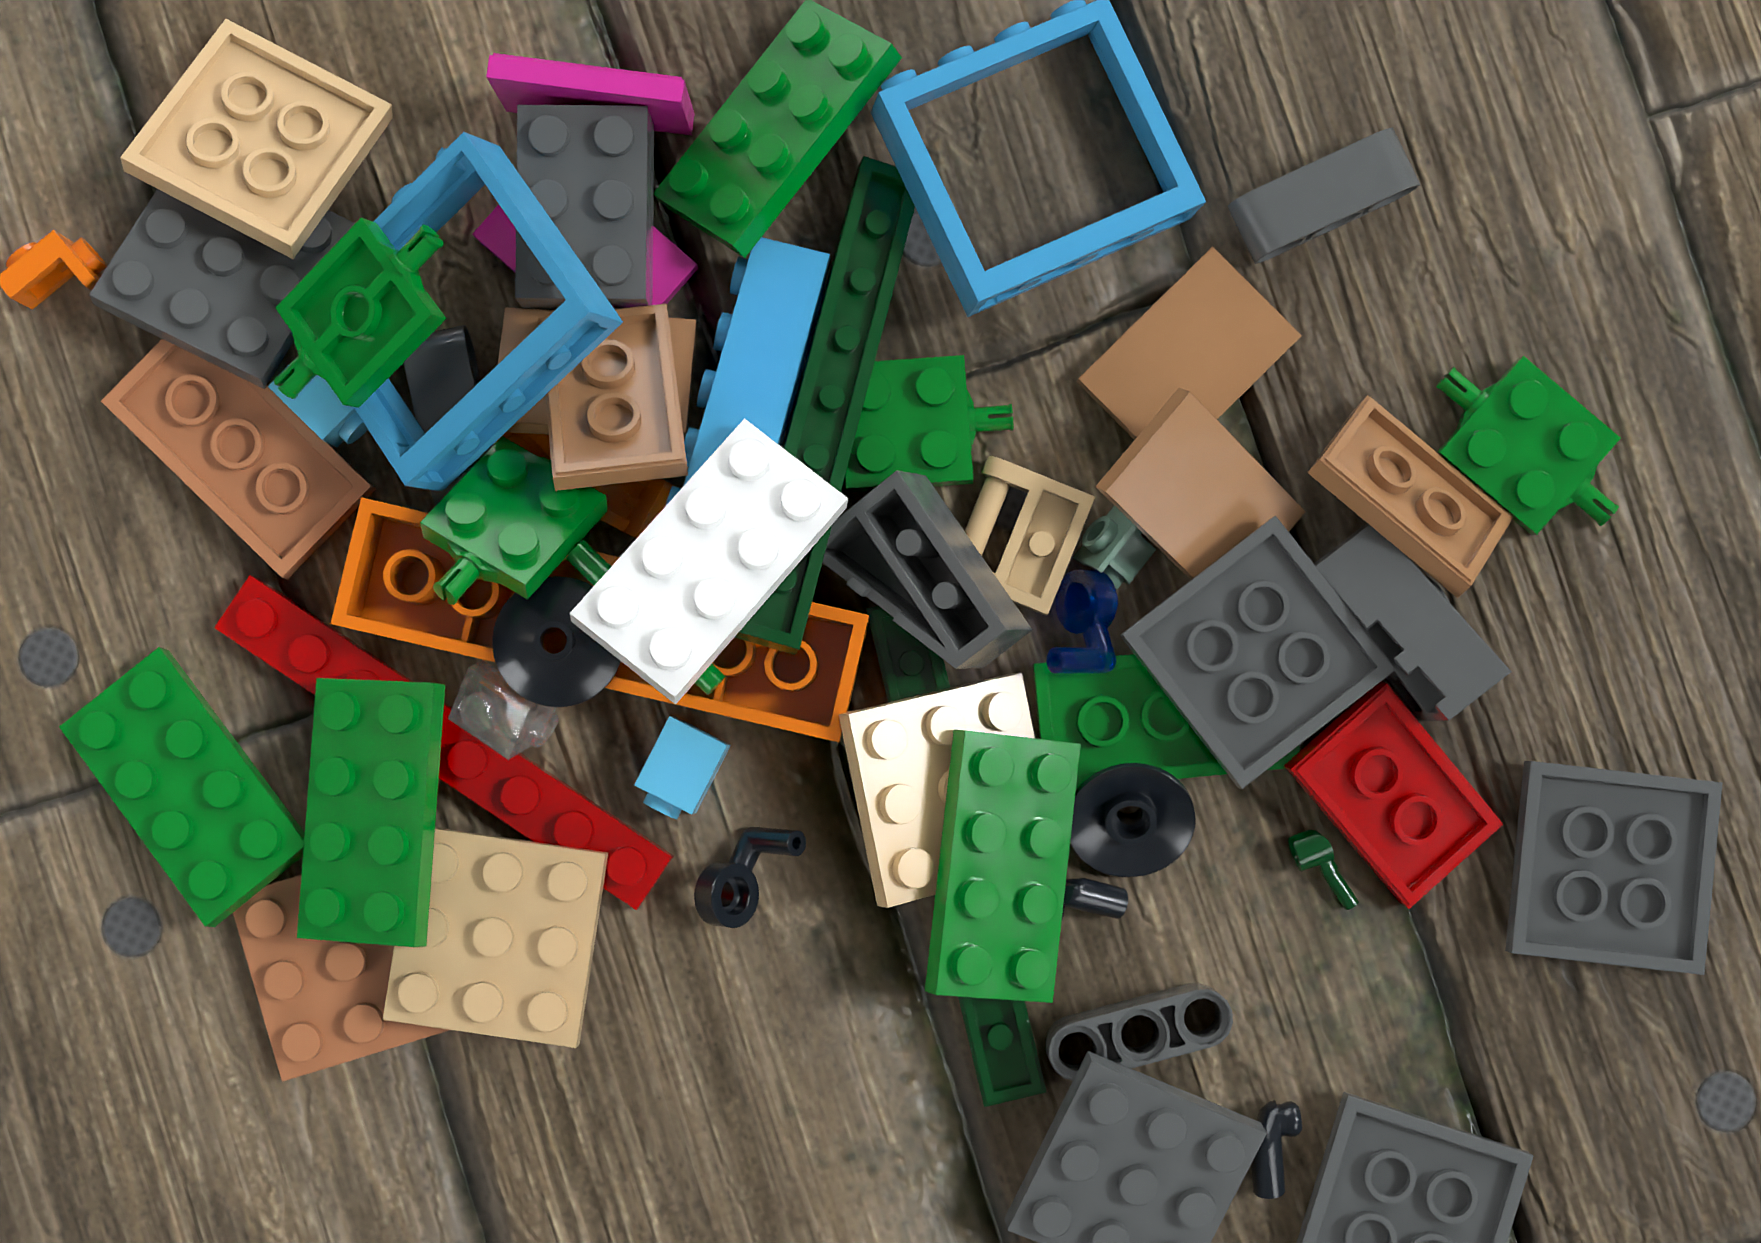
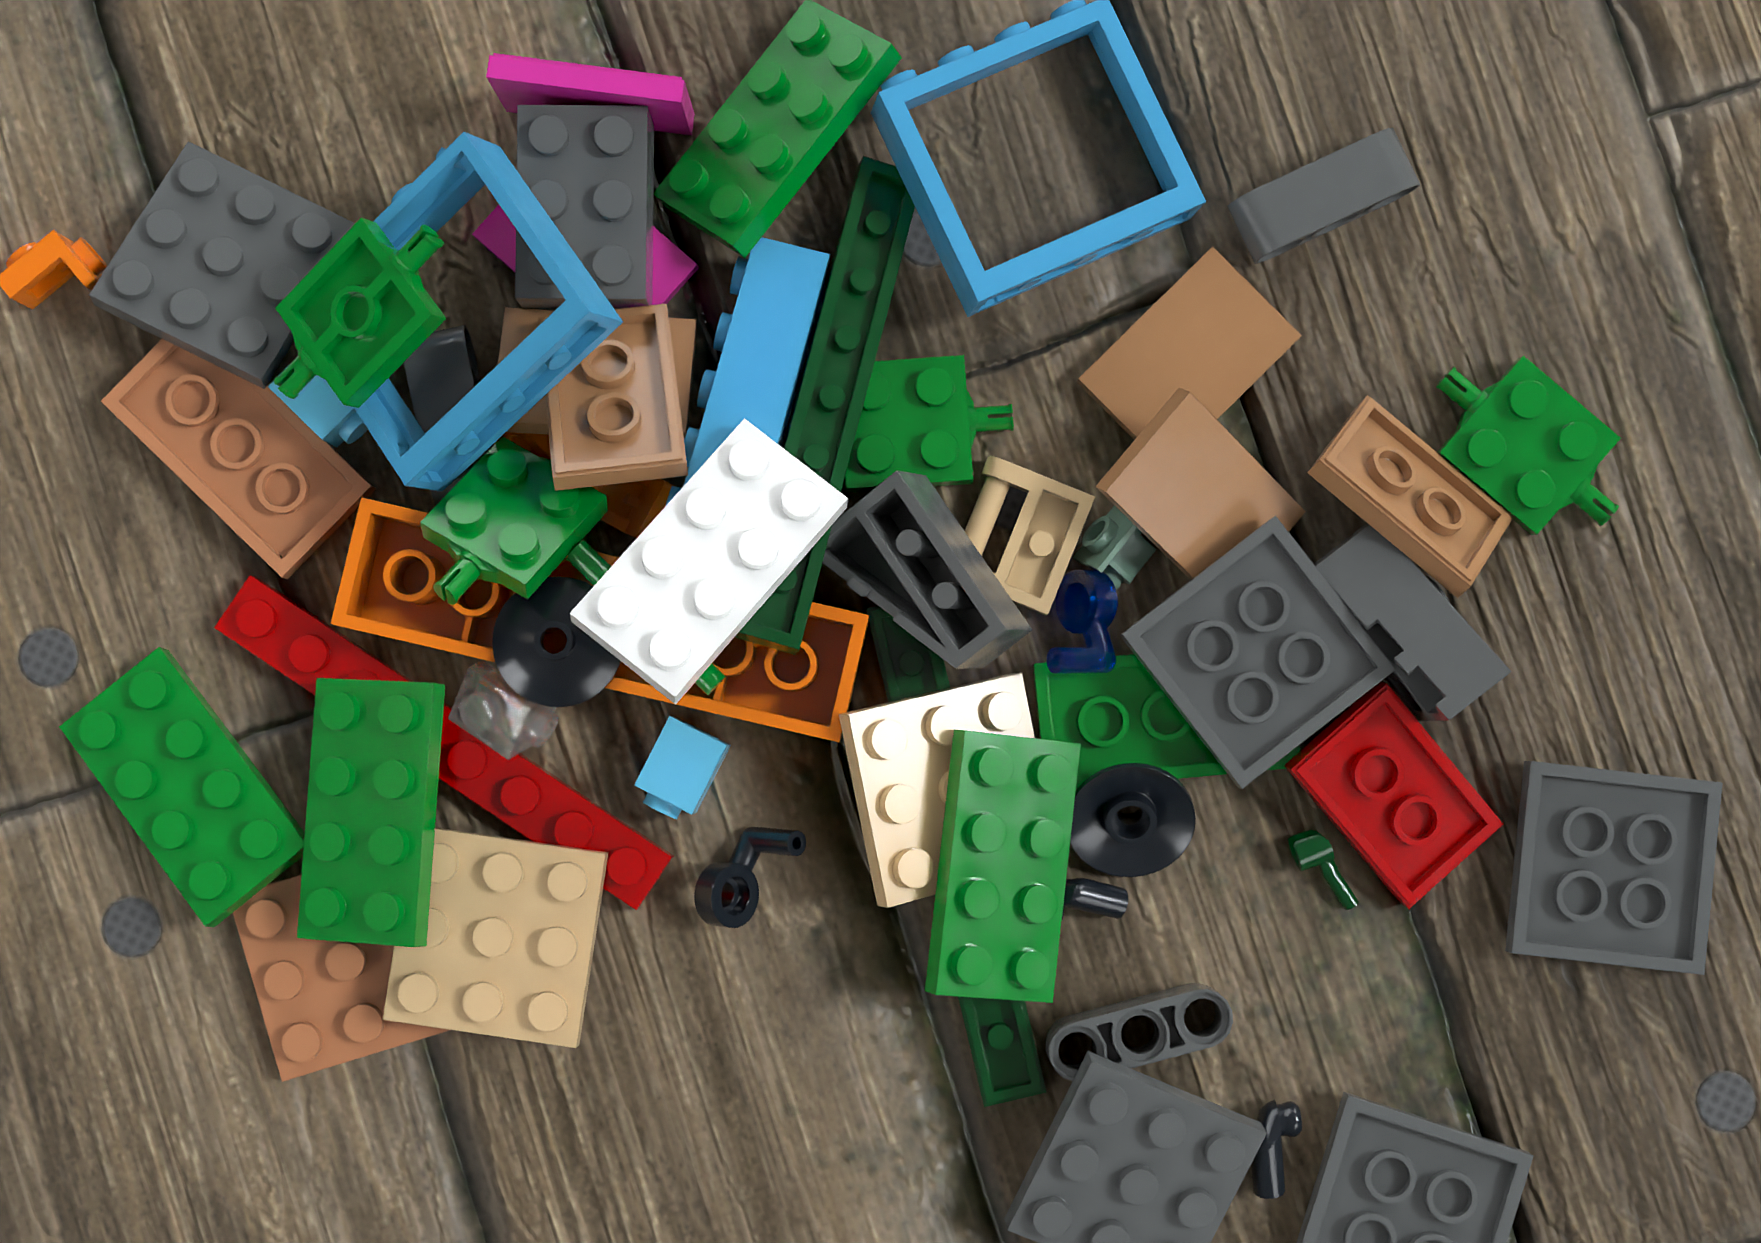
(257, 138): tan plate -> none

